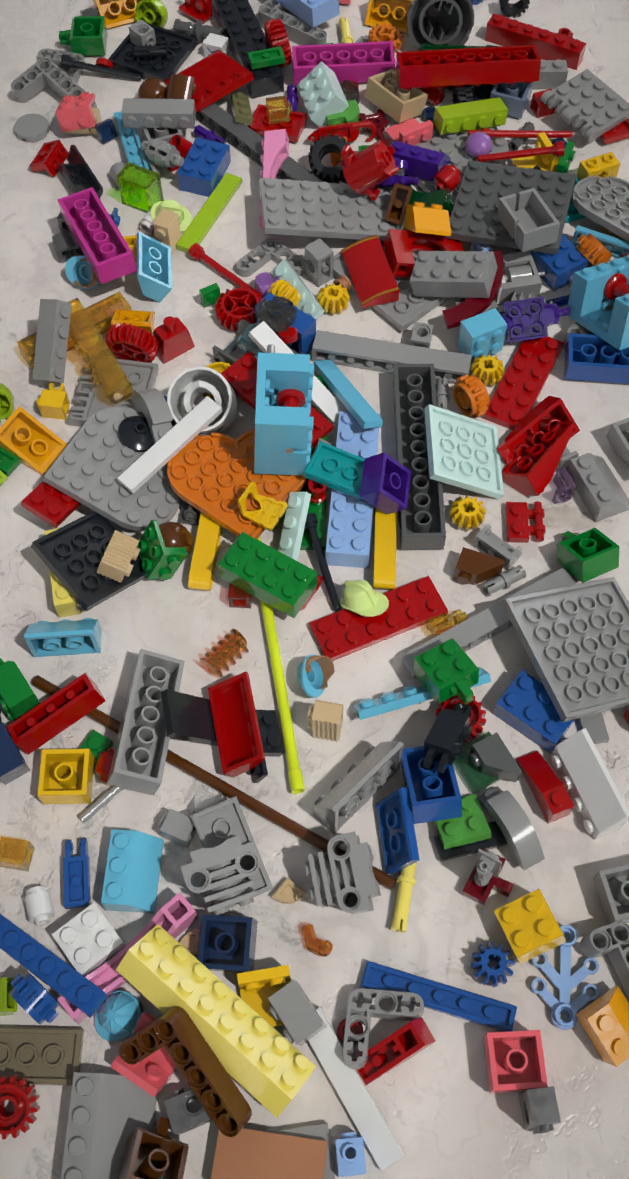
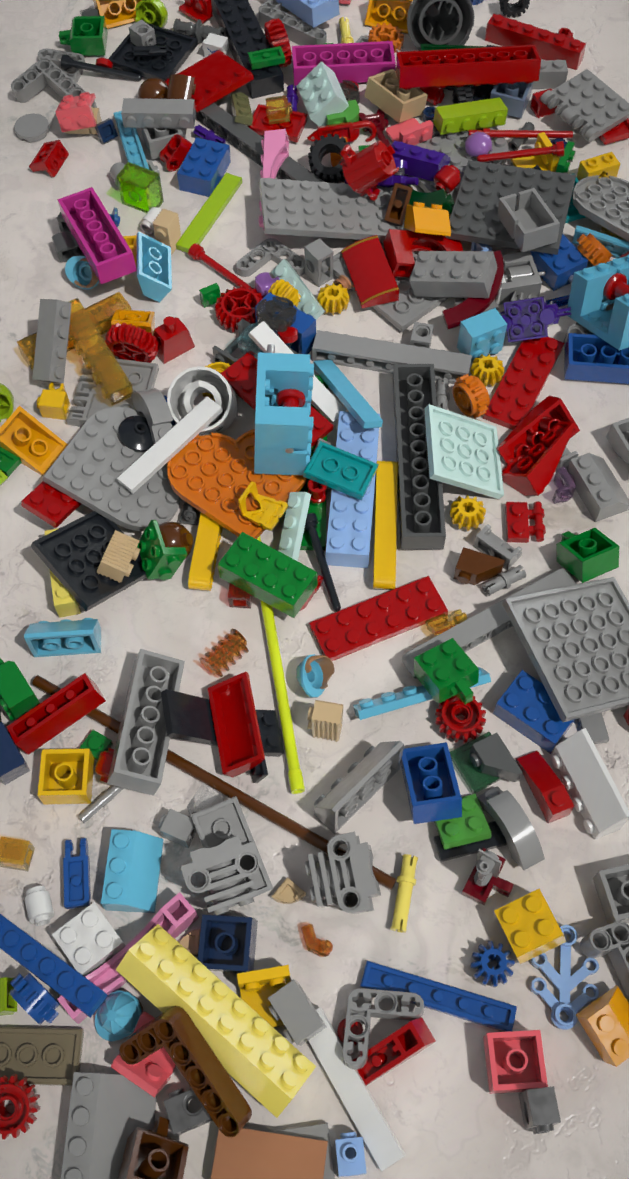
(78, 173): black bracket -> none
(162, 153): light grey piece -> none
(183, 213): yellowish green piece -> none
(362, 599): yellowish green piece -> none
(385, 483): dark purple brick -> none
(397, 831): blue tile -> none
(447, 736): black hinge -> none

